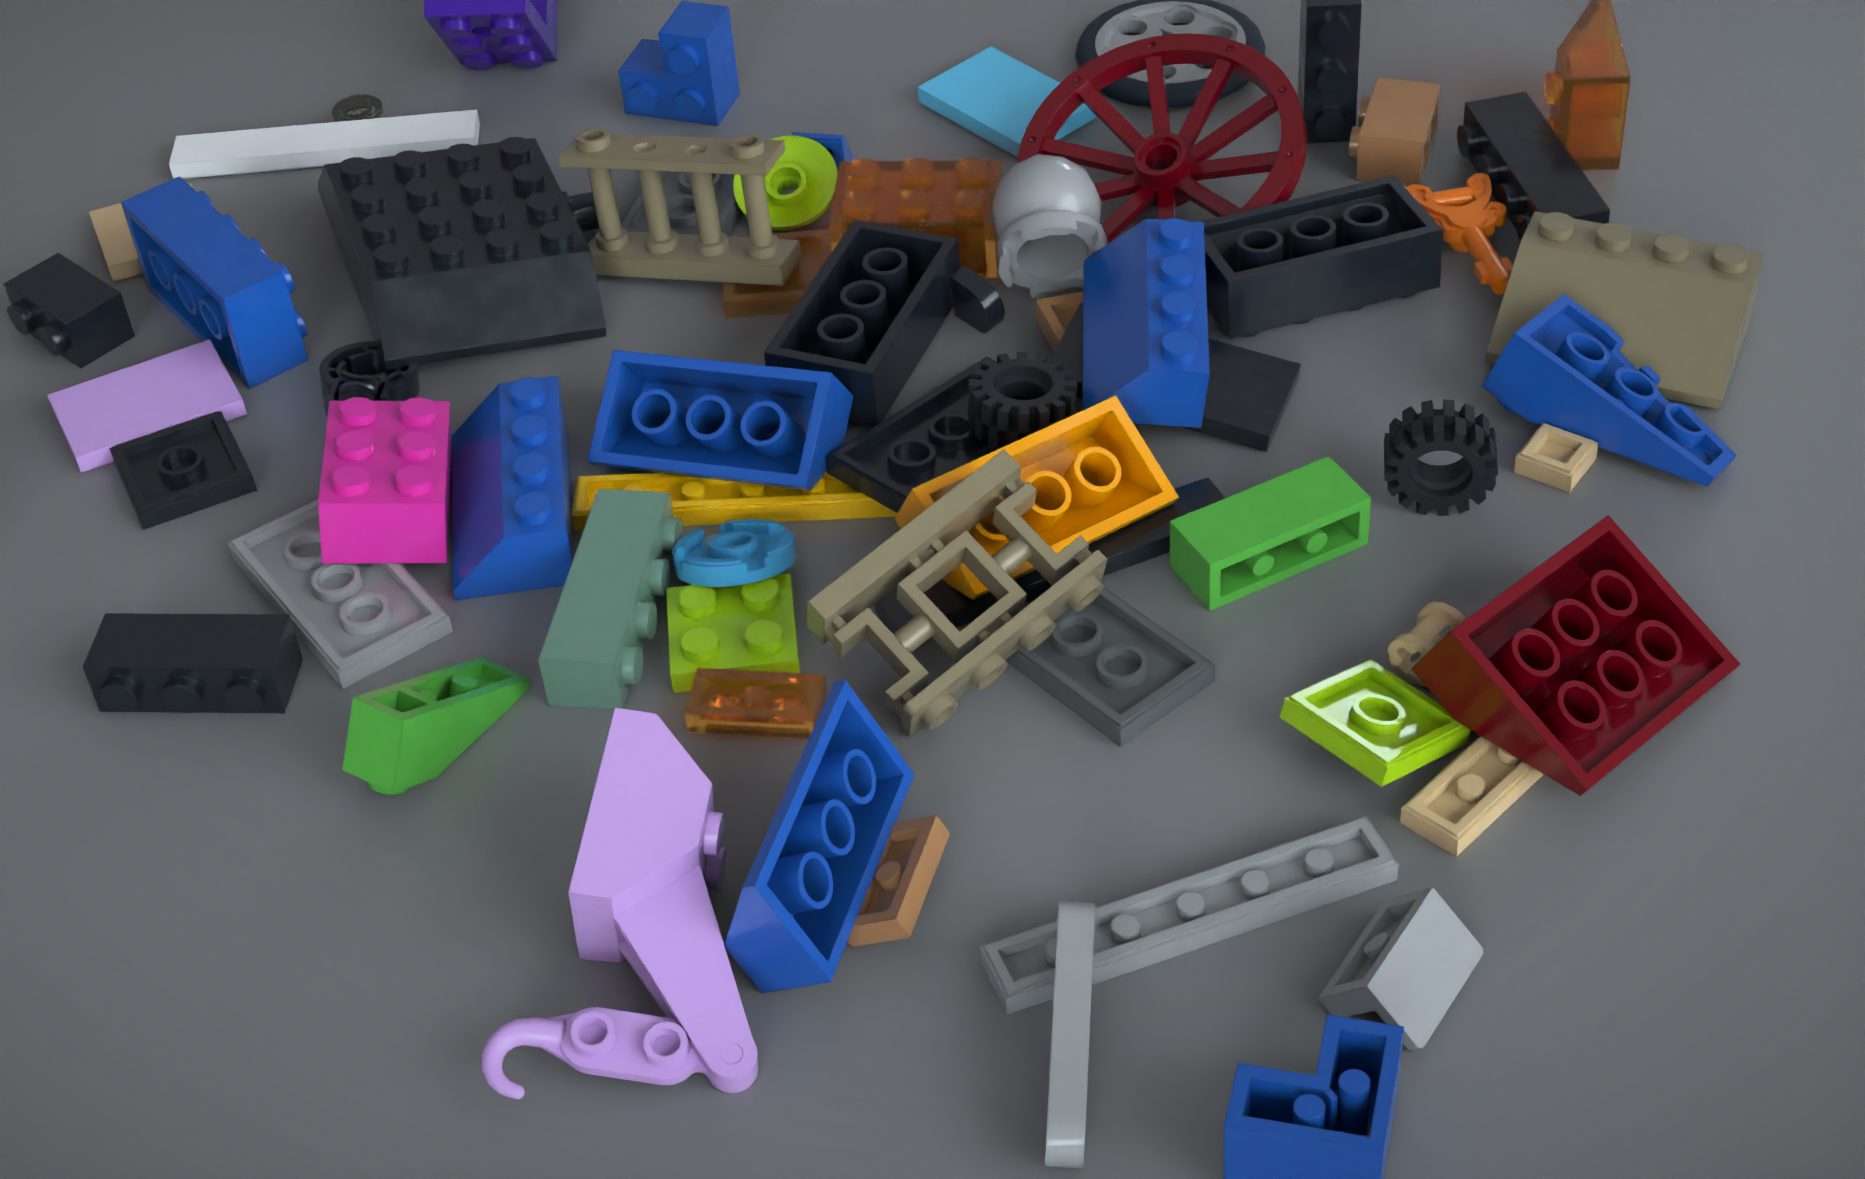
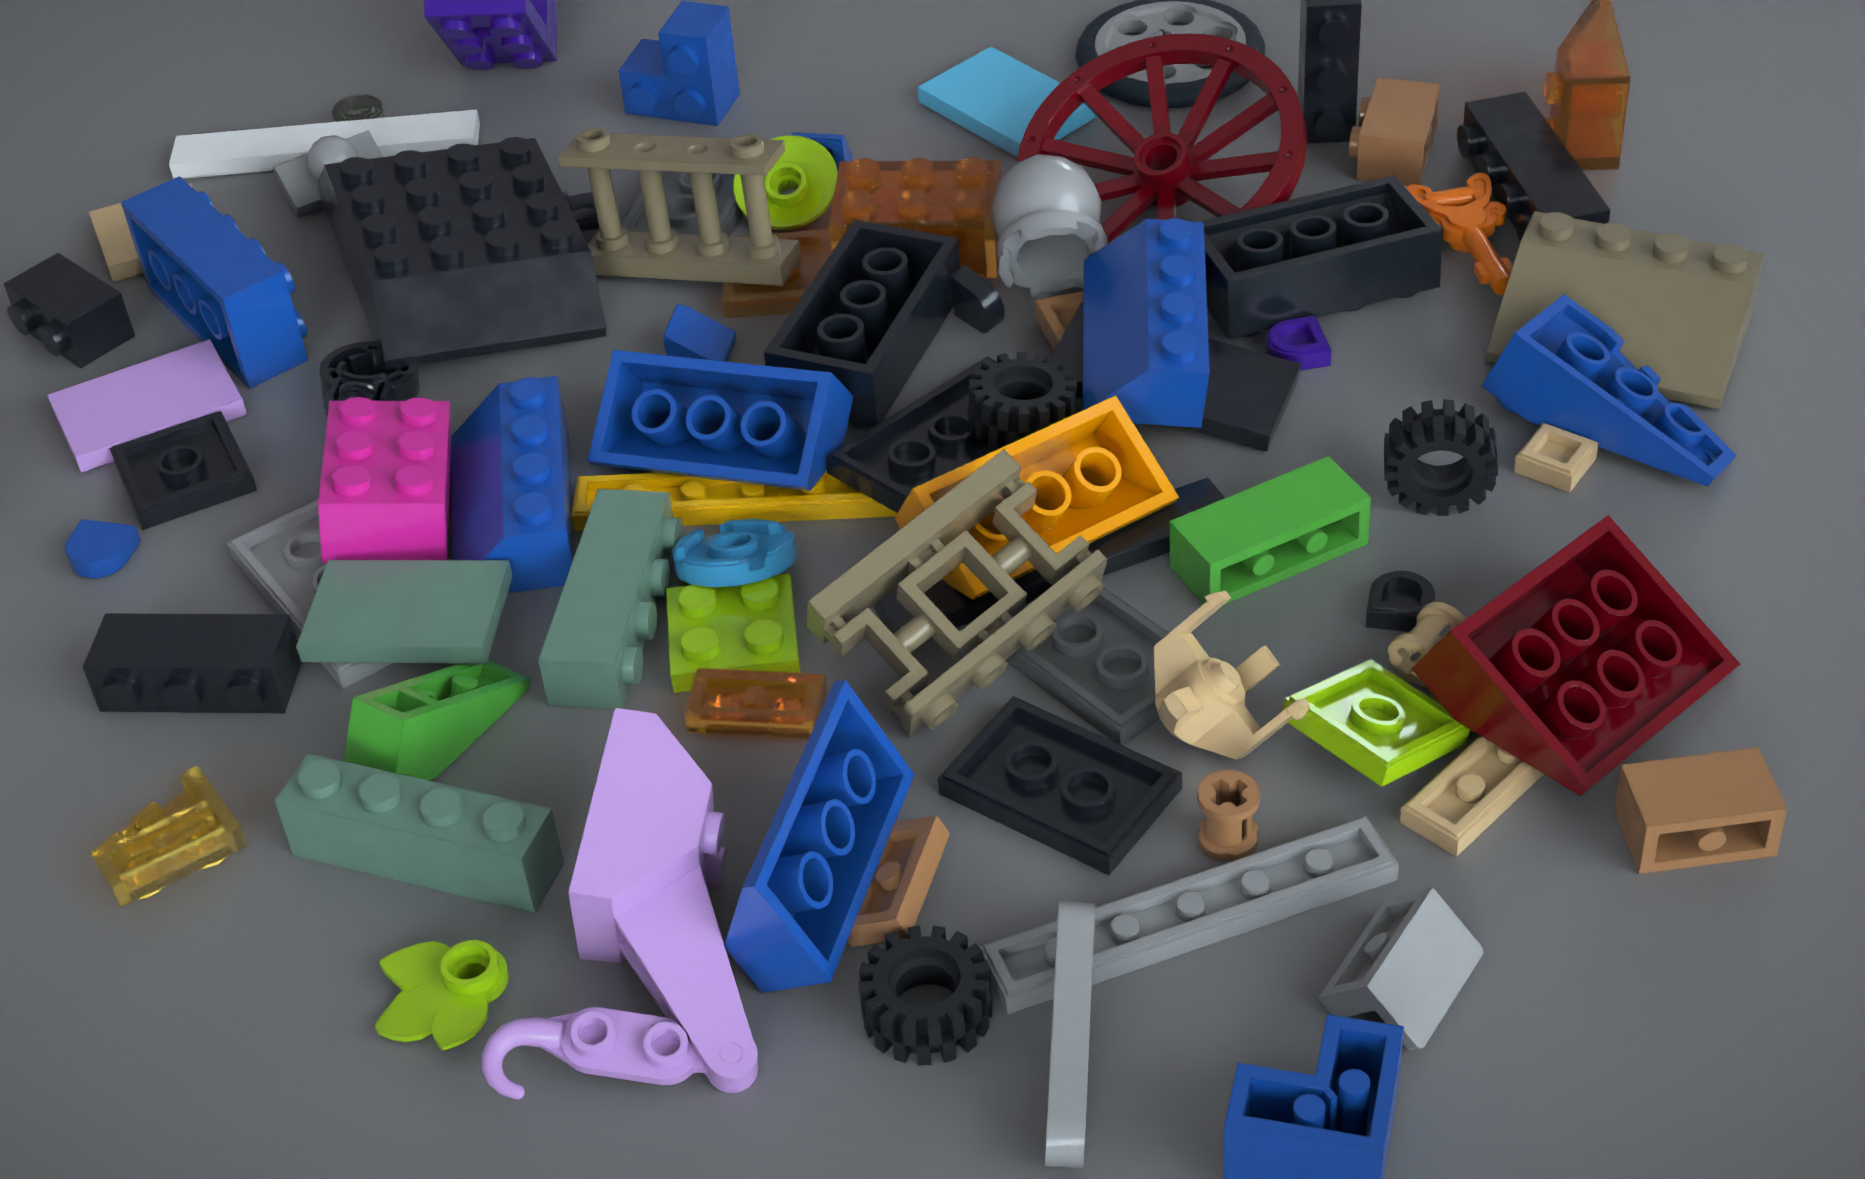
(100, 547): none -> blue tile
(169, 842): none -> clear yellow wing
(300, 175): none -> light grey tile
(405, 611): none -> sand green tile
(421, 832): none -> sand green brick
(442, 991): none -> lime plate
(697, 336): none -> blue slope
(932, 1026): none -> black tyre
(1060, 784): none -> black tile
(1205, 697): none -> tan piece
(1228, 807): none -> medium nougat bush
(1300, 342): none -> dark purple tile
(1397, 600): none -> black tile
(1699, 810): none -> medium nougat brick

